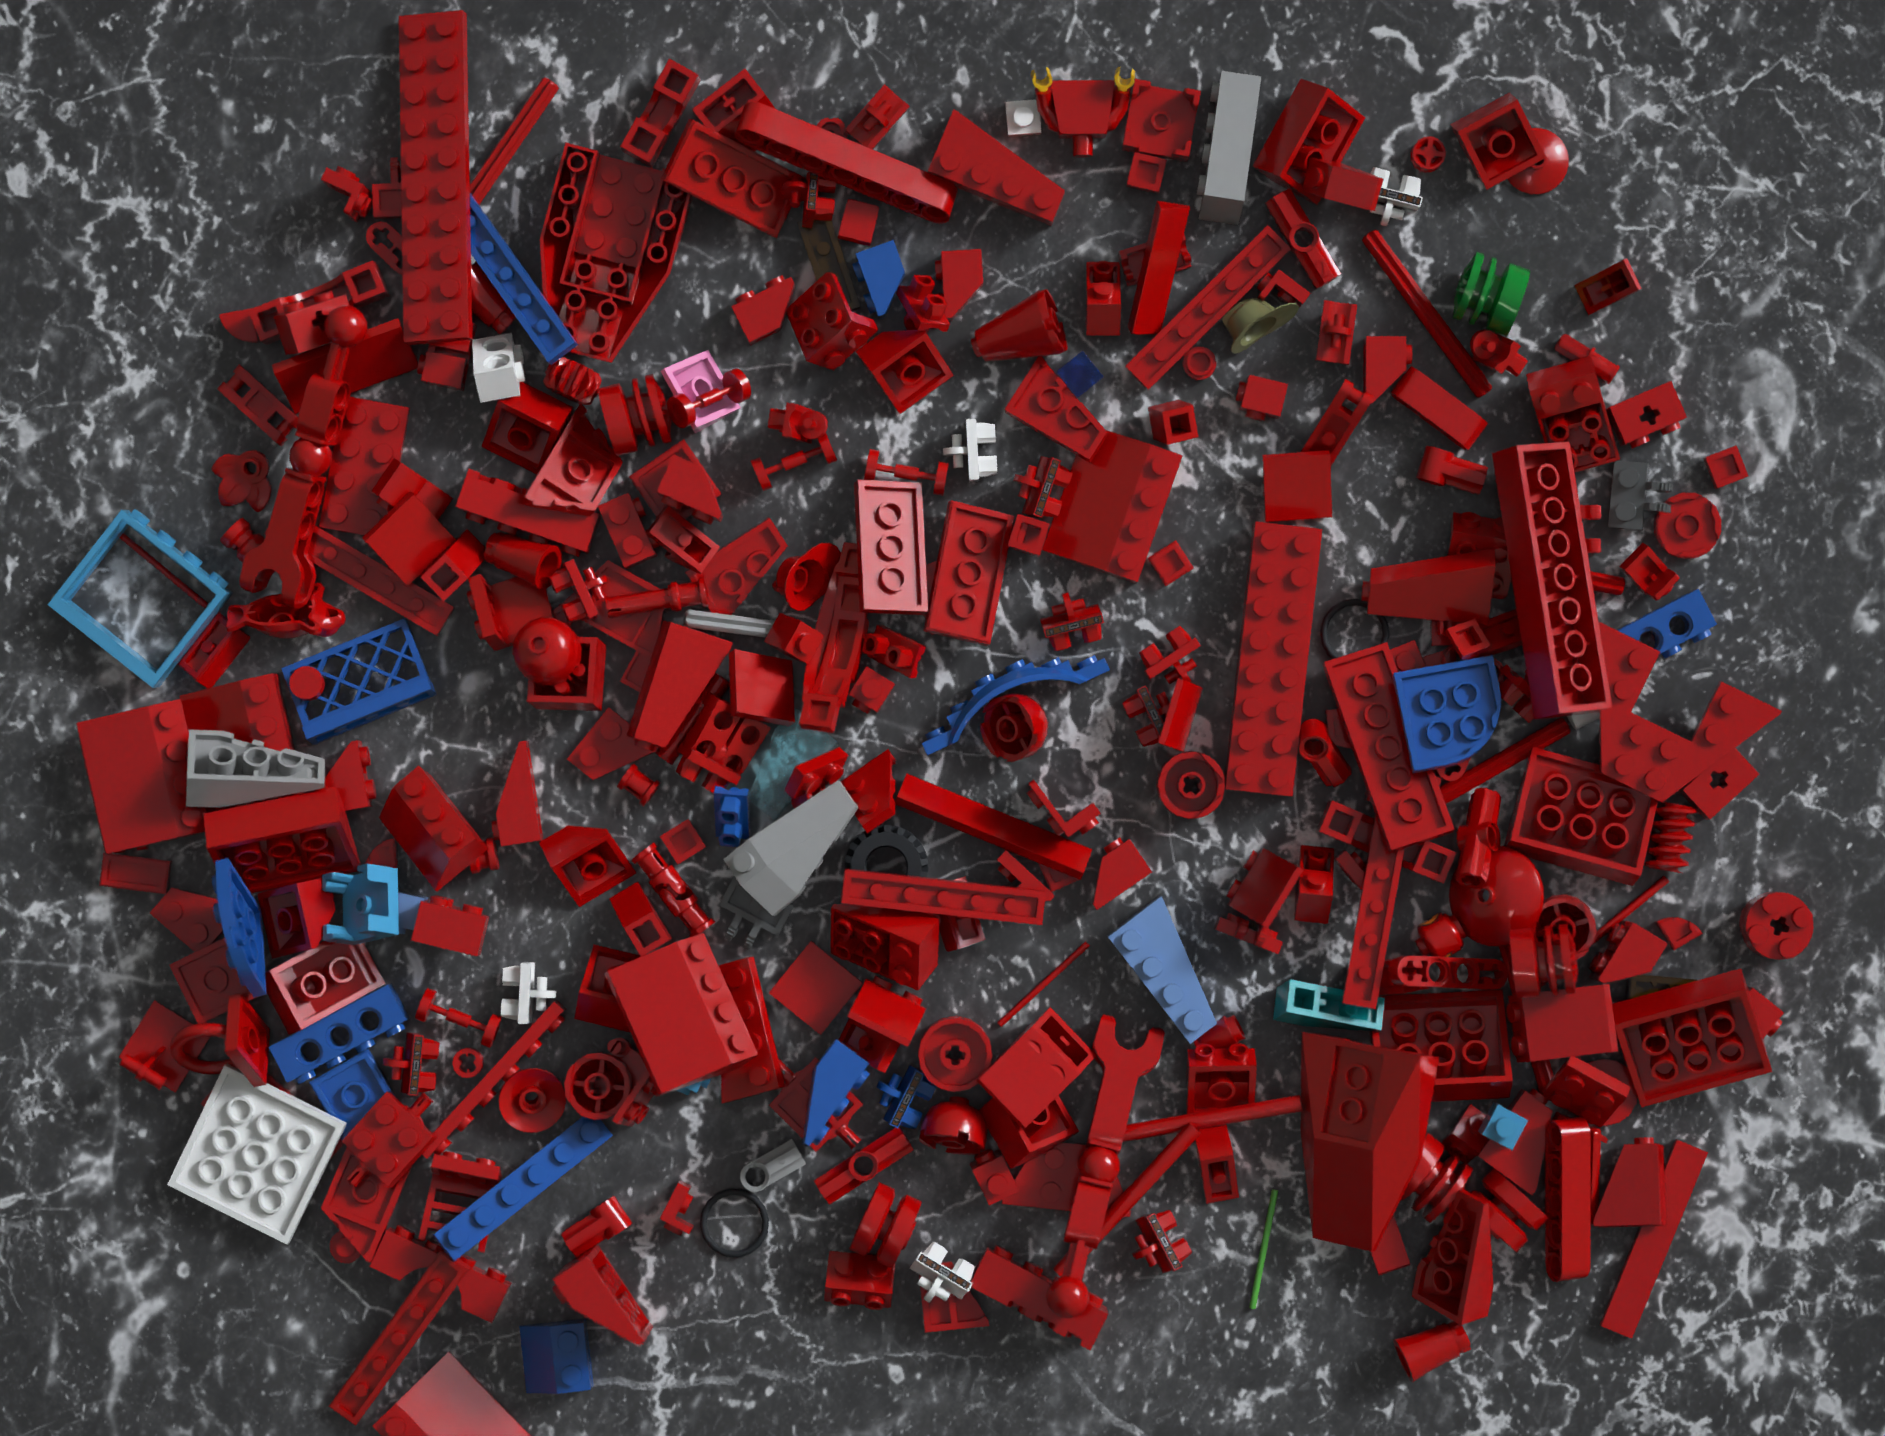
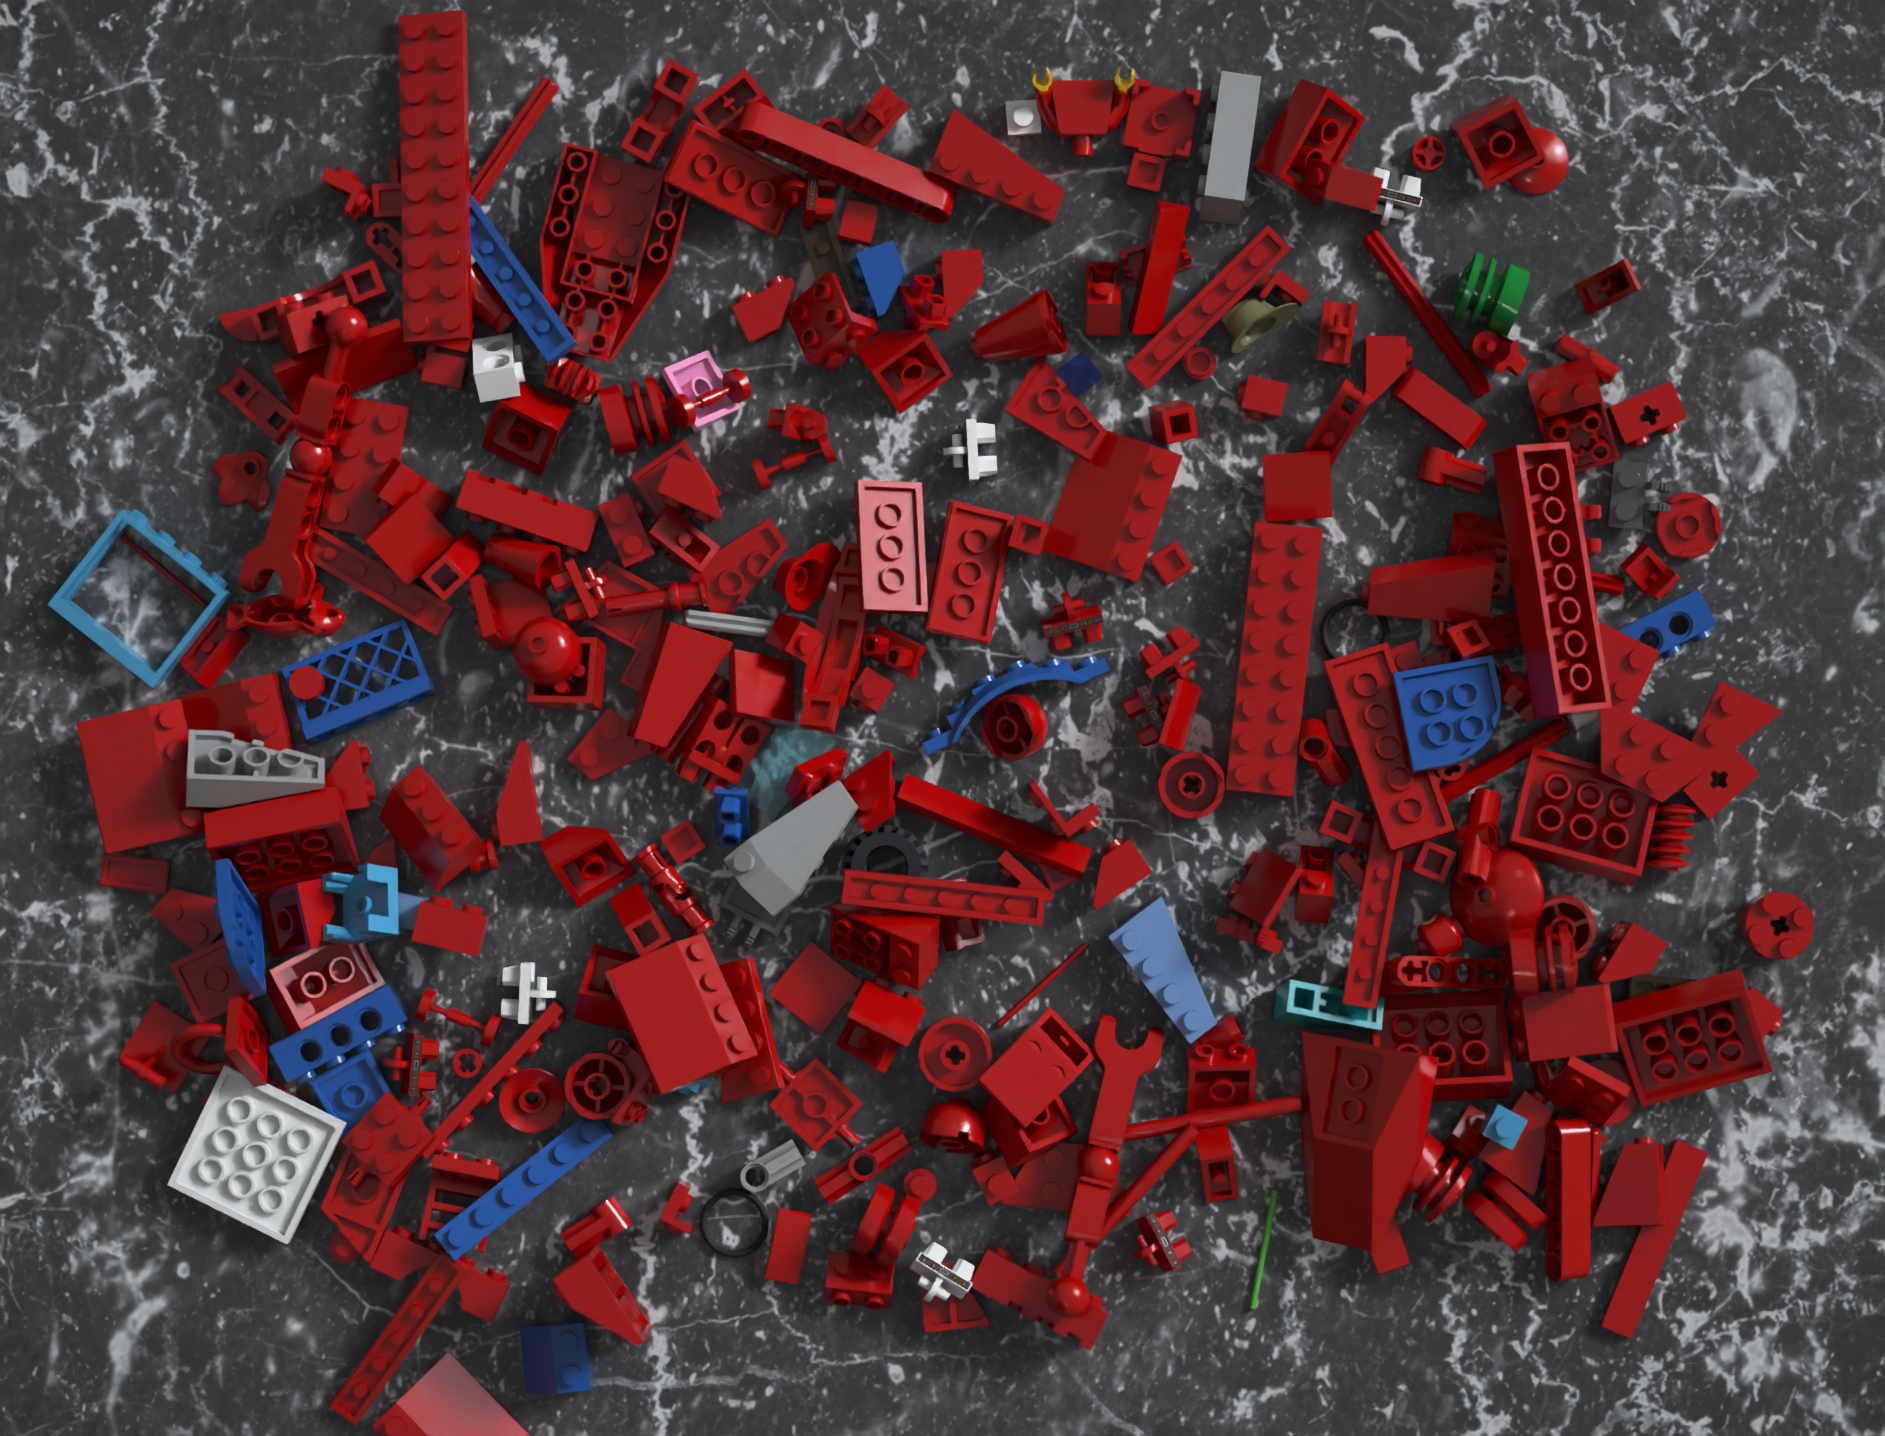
(240, 538): red wheel -> none
(575, 470): red wing -> none
(638, 784): red bush -> none
(787, 1245): none -> red slope
(830, 1082): blue slope -> none
(899, 1110): blue hips -> none
(906, 472): red wheel -> none
(920, 1184): none -> red plate
(1038, 486): red hips -> none
(1313, 258): red piece -> none
(1431, 1348): red plant -> none
(1458, 1268): red wedge -> none
(1629, 909): red axle -> none
(1678, 931): red tile -> none
(1725, 467): red plate -> none

